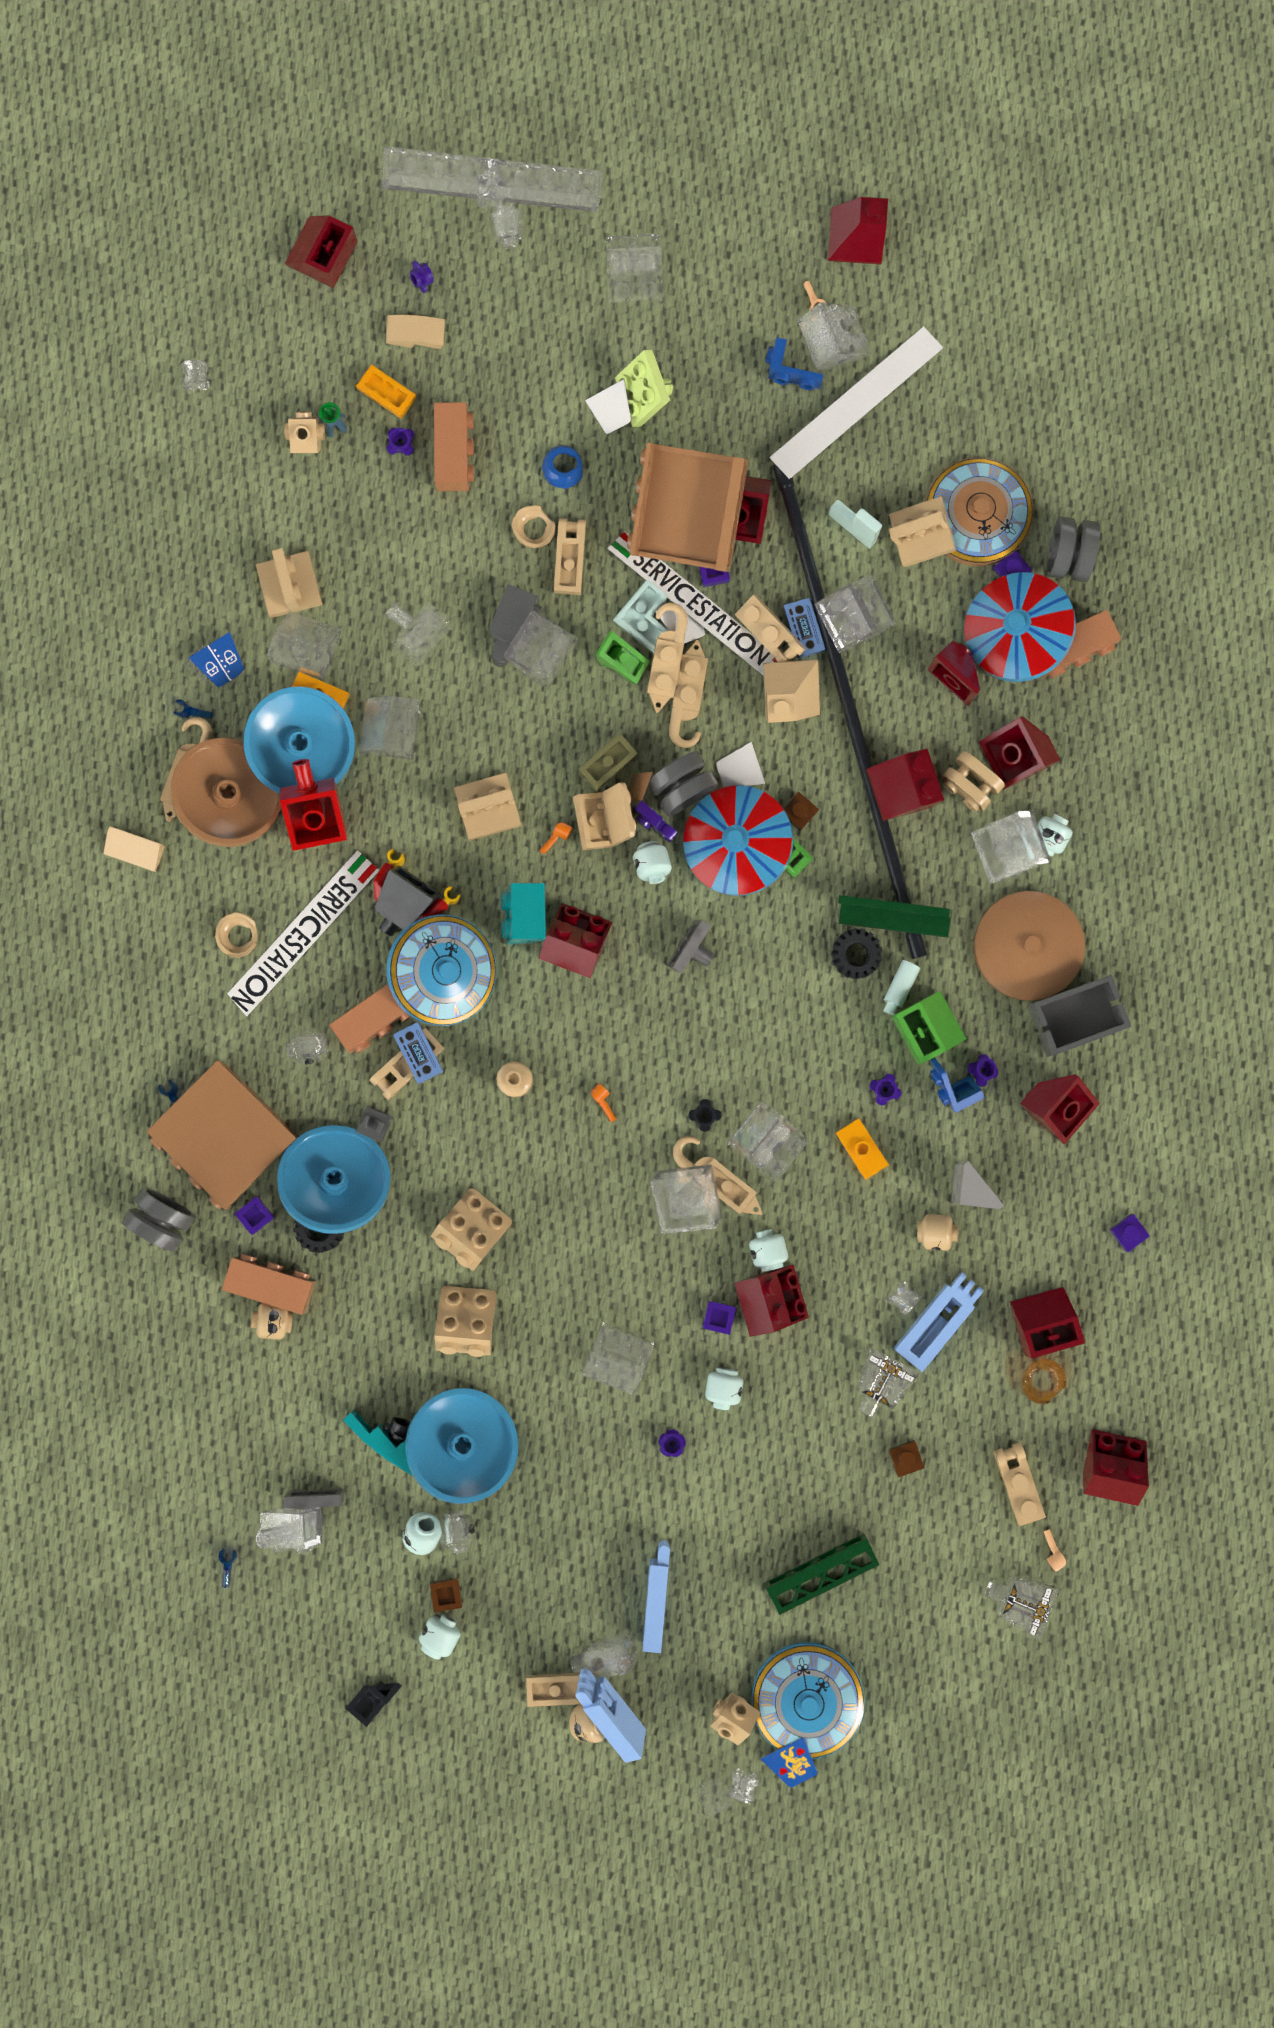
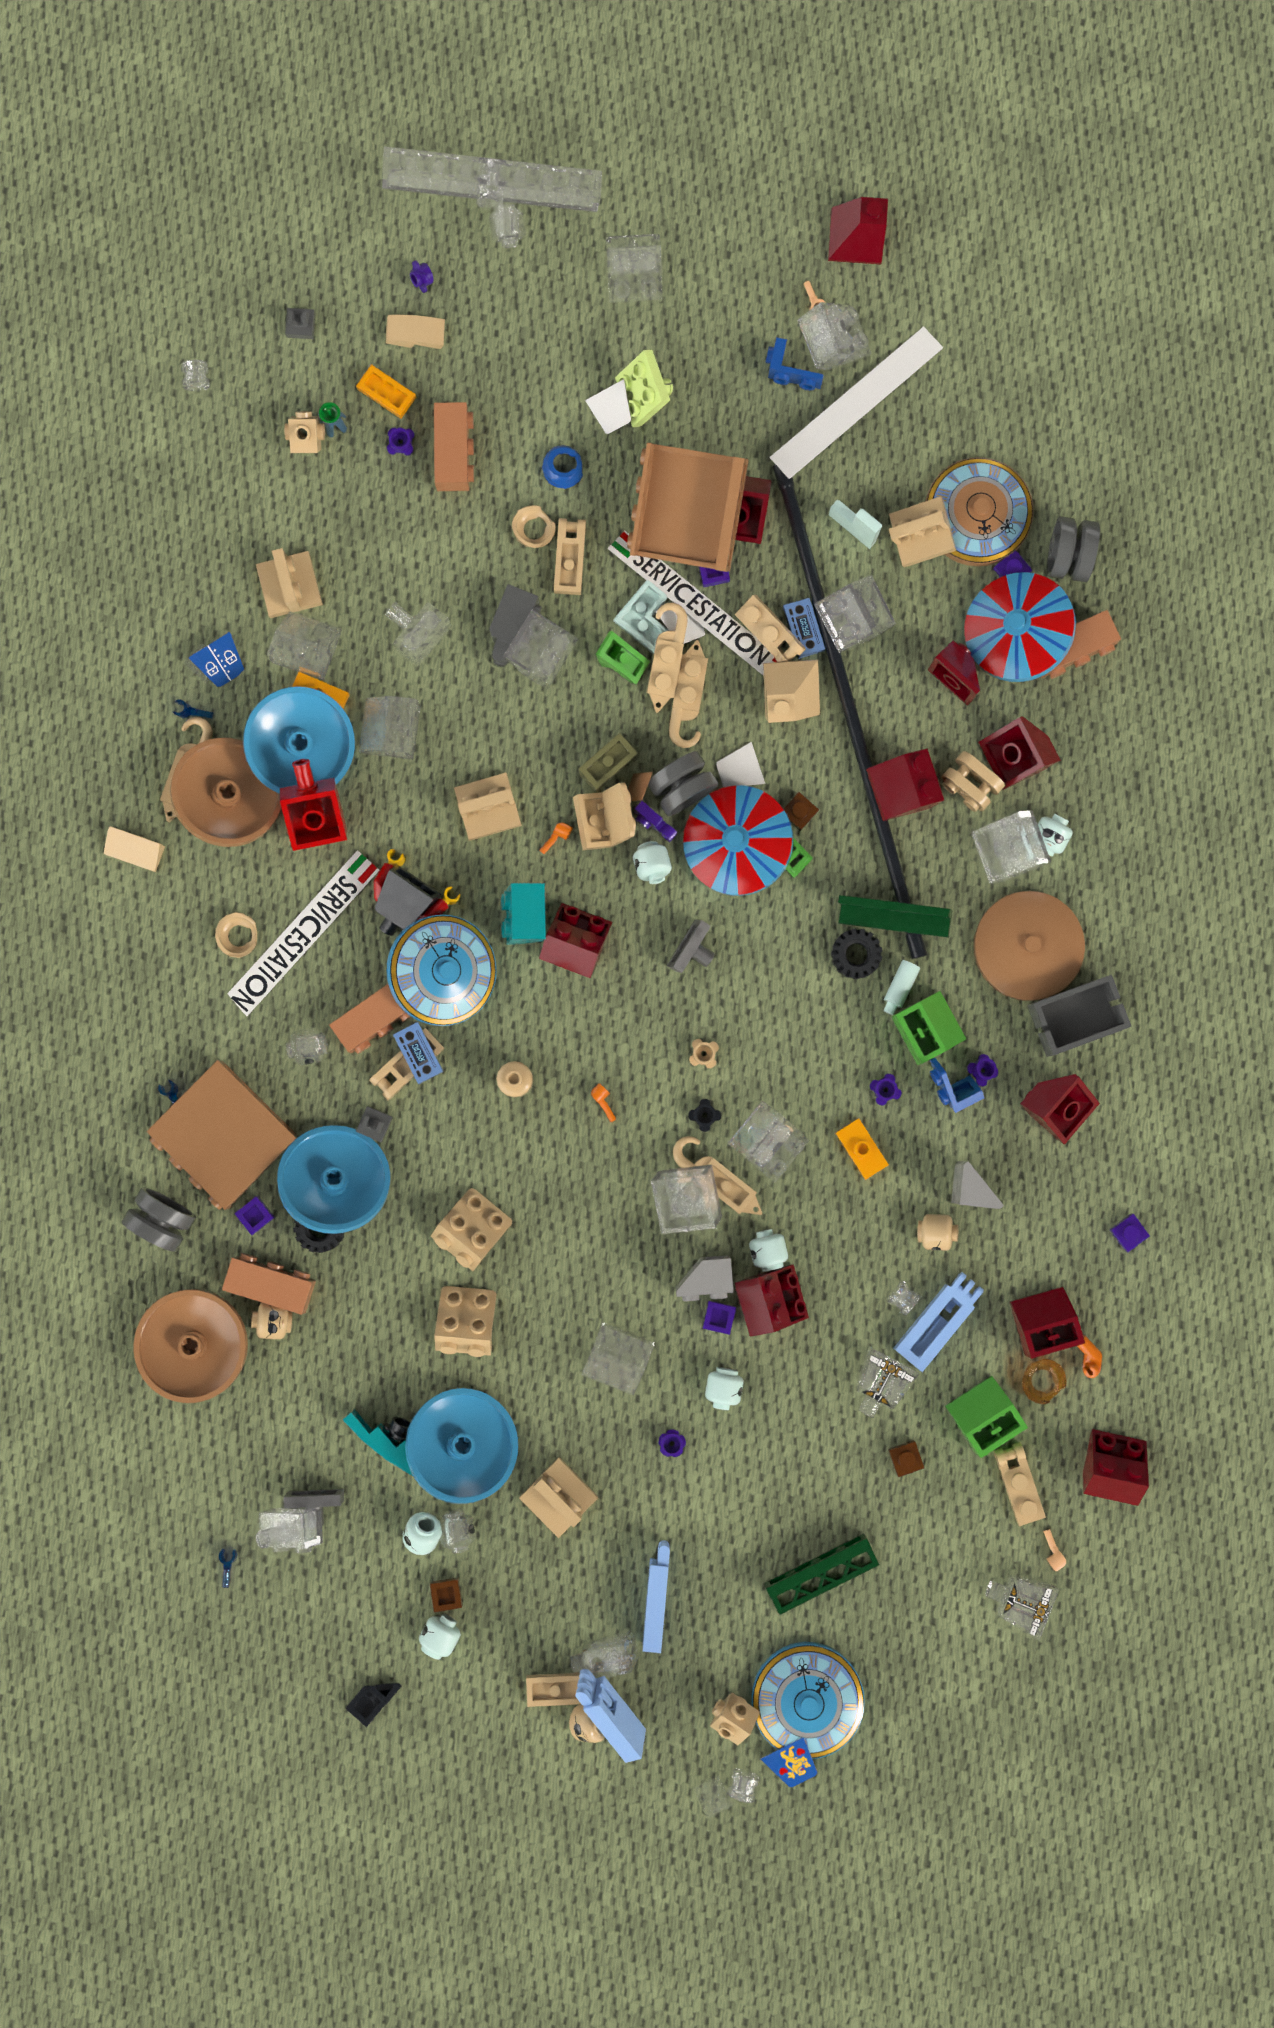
(190, 1346): none -> medium nougat dish
(300, 323): none -> dark grey tile
(323, 249): dark red slope -> none
(558, 1497): none -> tan bracket
(707, 1276): none -> light grey slope
(708, 1060): none -> tan plate
(986, 1417): none -> bright green slope
(1092, 1358): none -> orange arm

